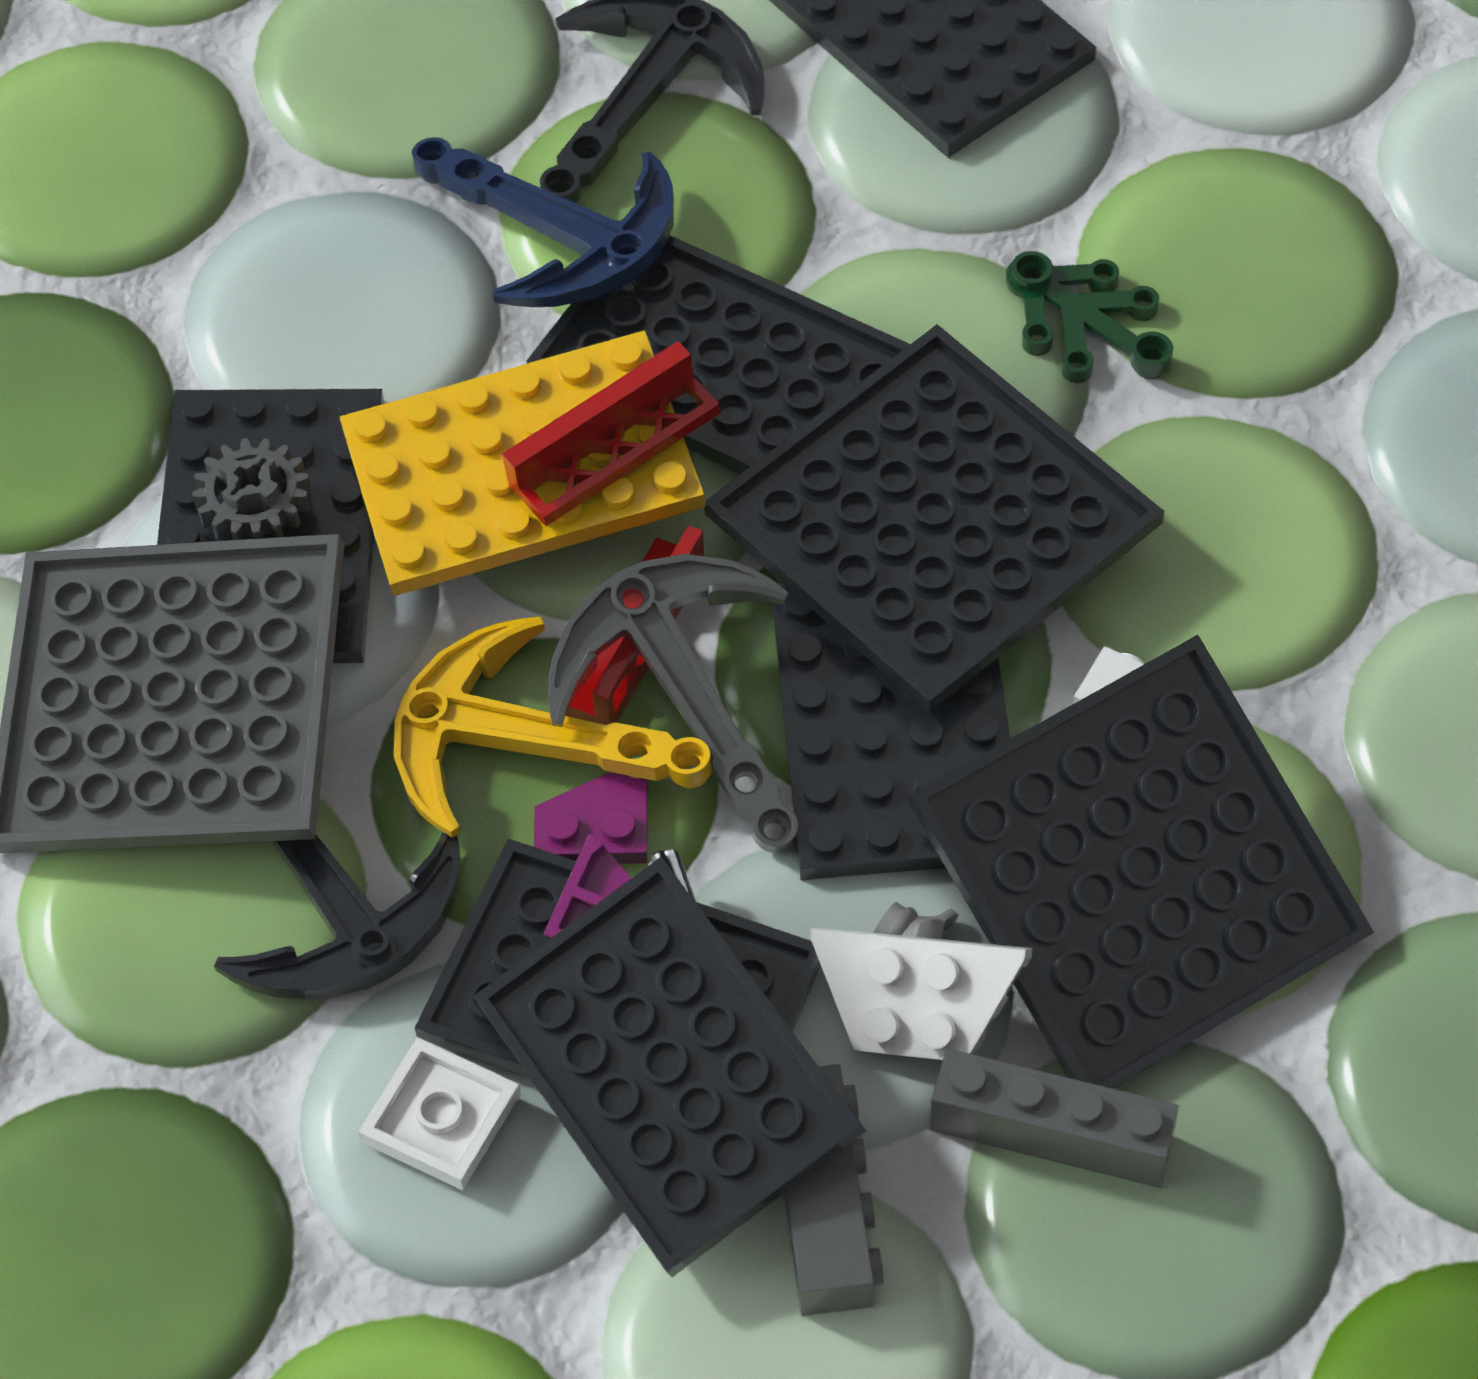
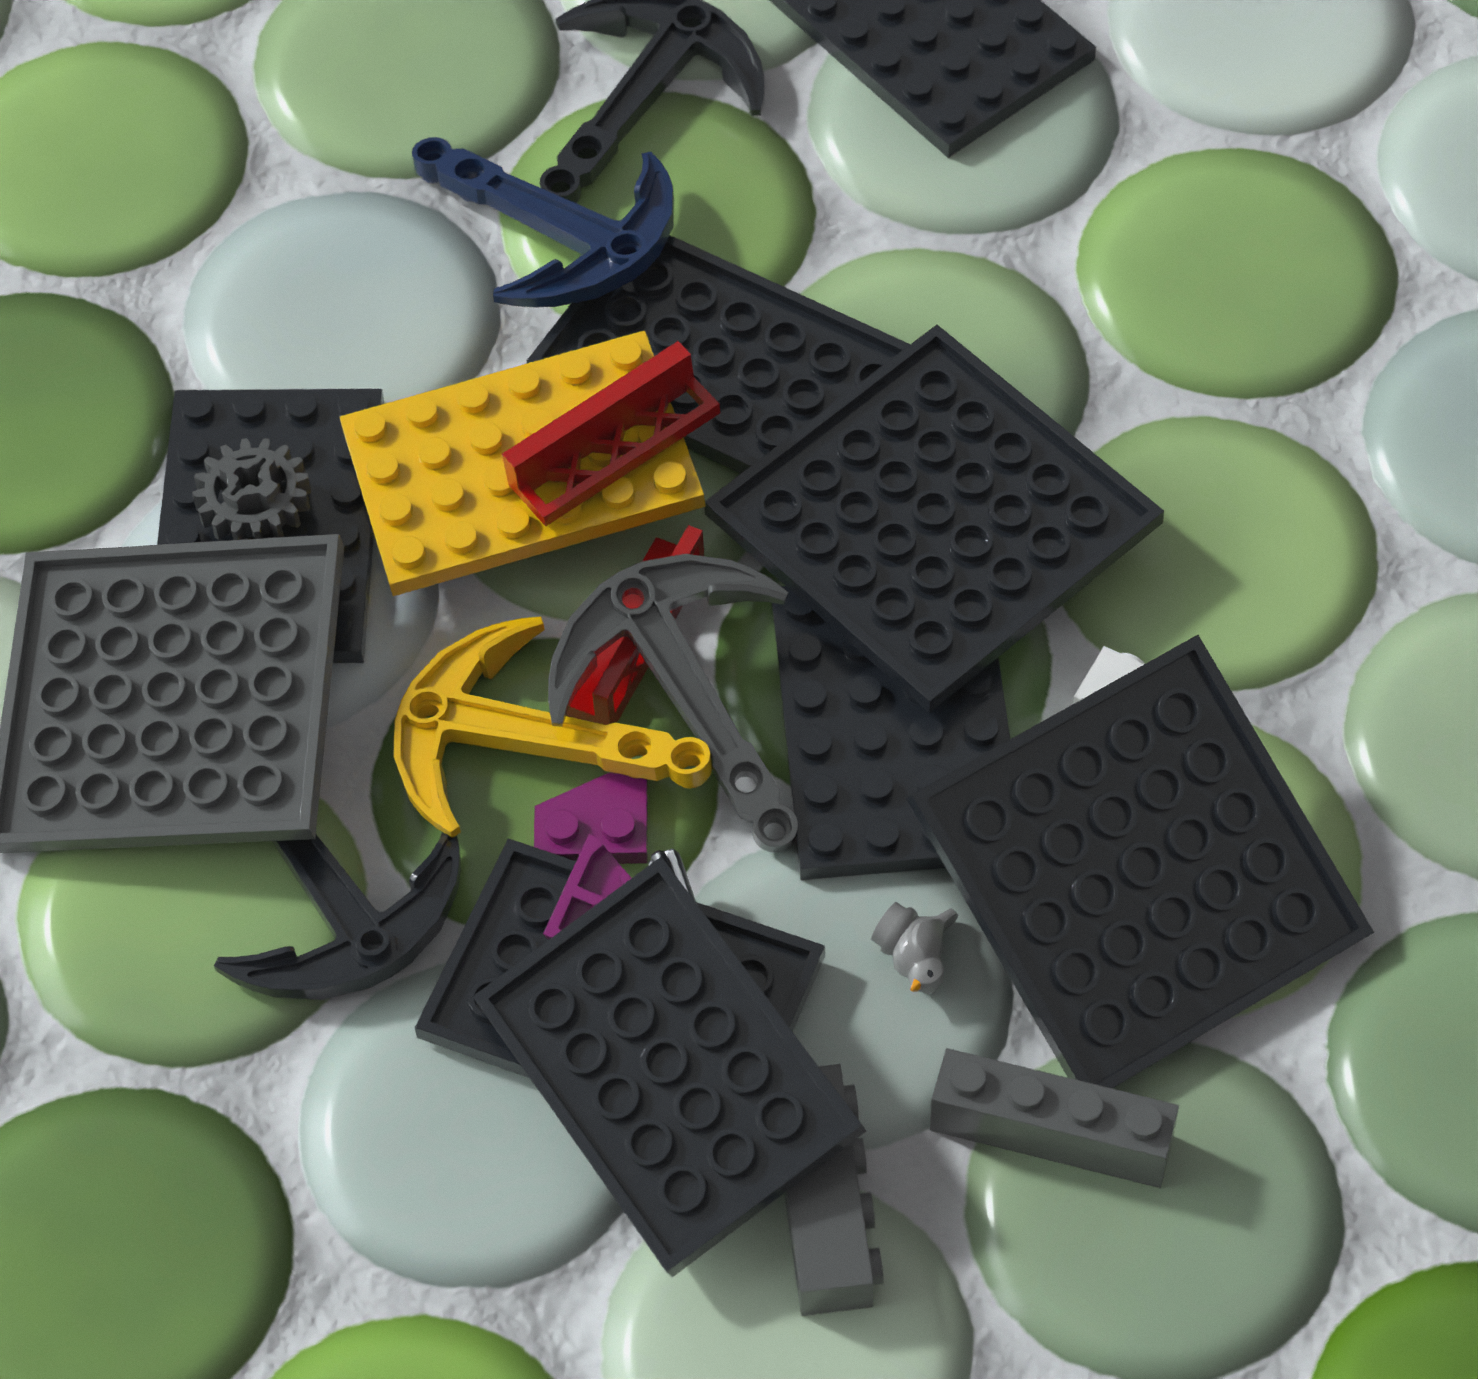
(439, 1113): white plate -> none
(916, 991): white wing -> none
(1087, 311): dark green plant -> none

